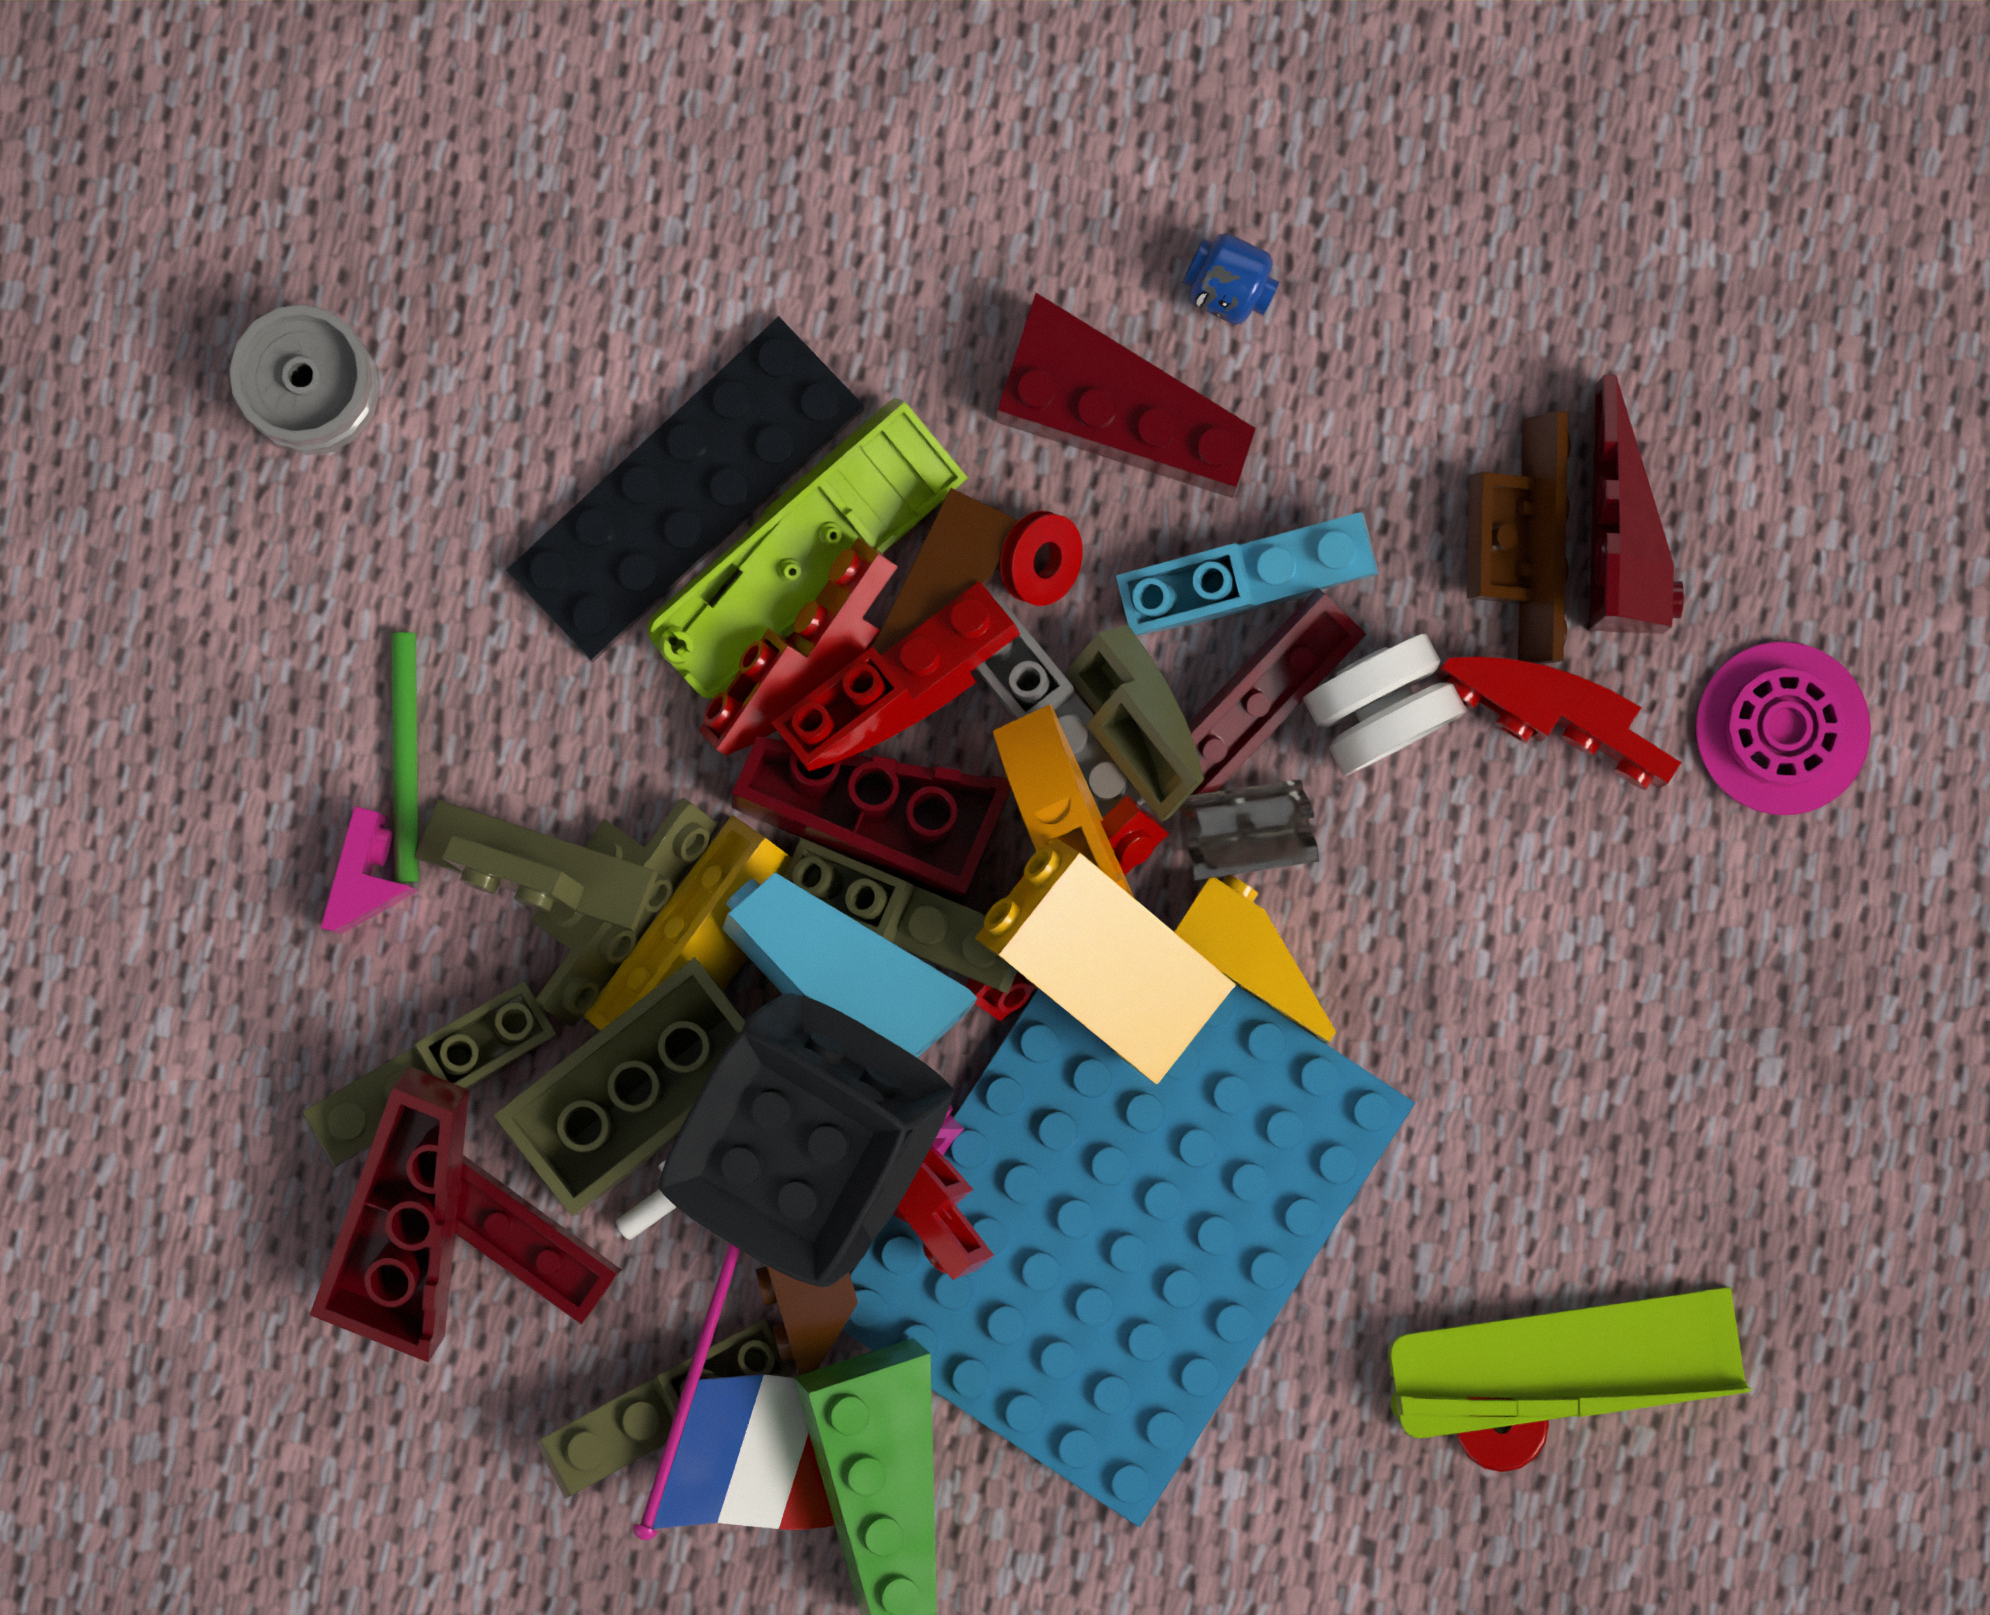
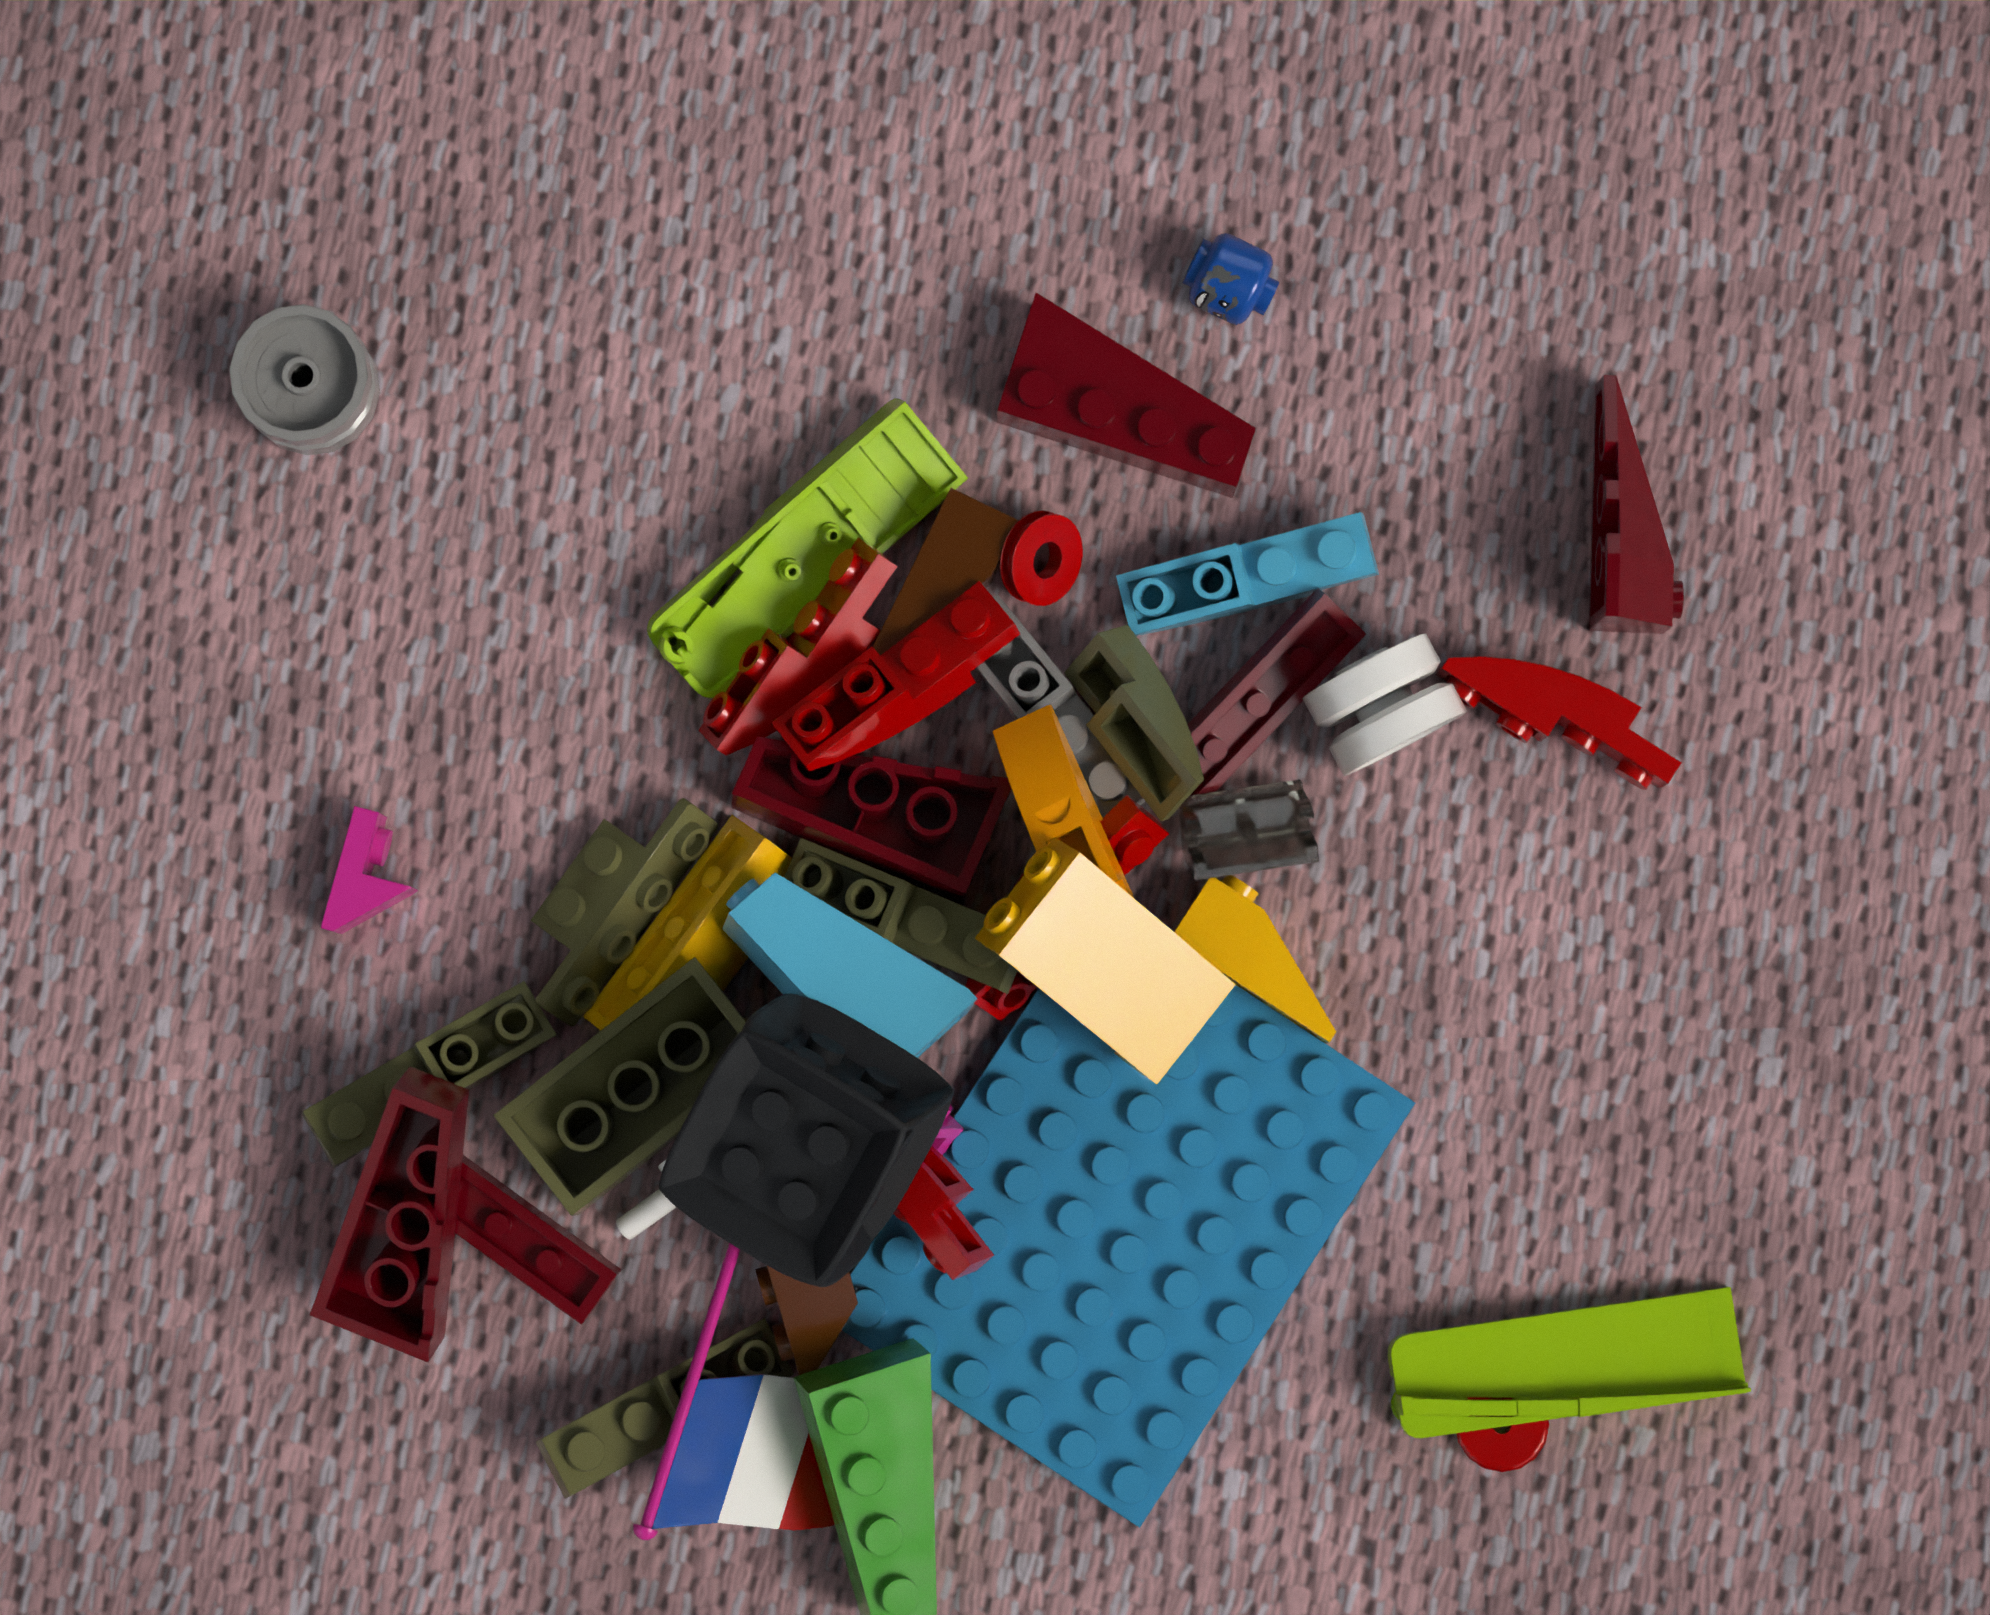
(404, 757): bright green piece -> none
(535, 866): olive bracket -> none
(685, 489): black plate -> none
(1521, 538): reddish brown bracket -> none
(1783, 728): dark pink wheel -> none

